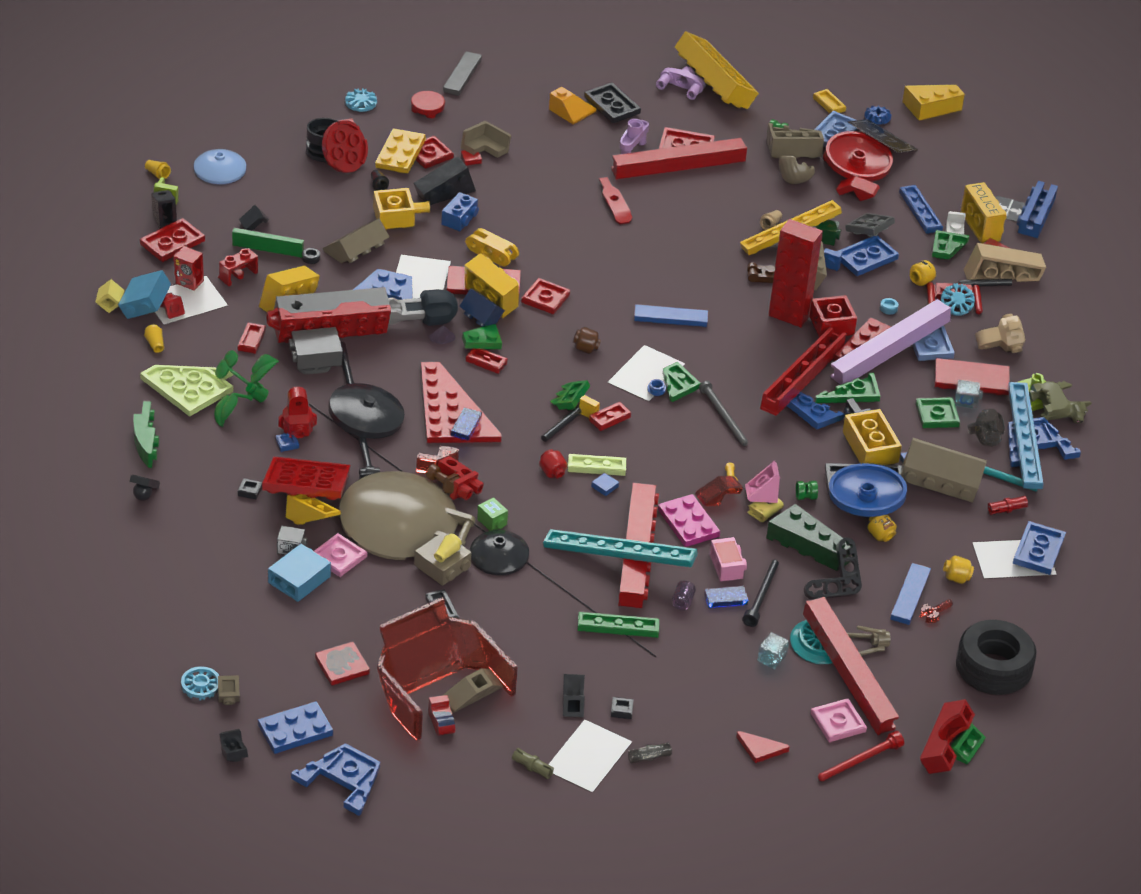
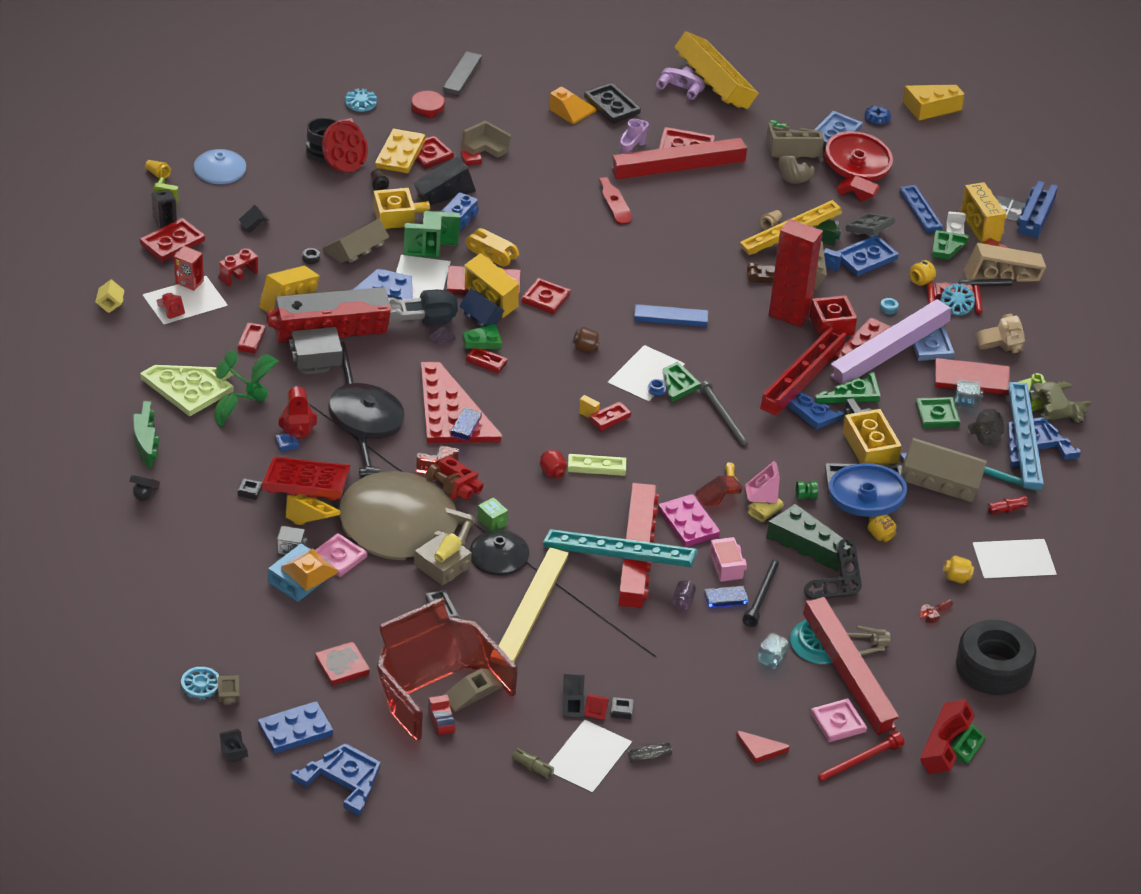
(144, 294): dark azure brick -> none
(154, 336): yellow cone -> none
(267, 242): green tile -> none
(309, 569): none -> light orange slope
(425, 238): none -> green bracket
(533, 603): none -> light yellow tile
(561, 424): black bar -> none
(571, 394): green plate -> none
(596, 706): none -> red tile
(605, 484): tile -> none
(618, 624): green tile -> none
(829, 101): yellow tile -> none
(882, 135): black sticker -> none
(910, 594): tile -> none
(1039, 548): plate -> none

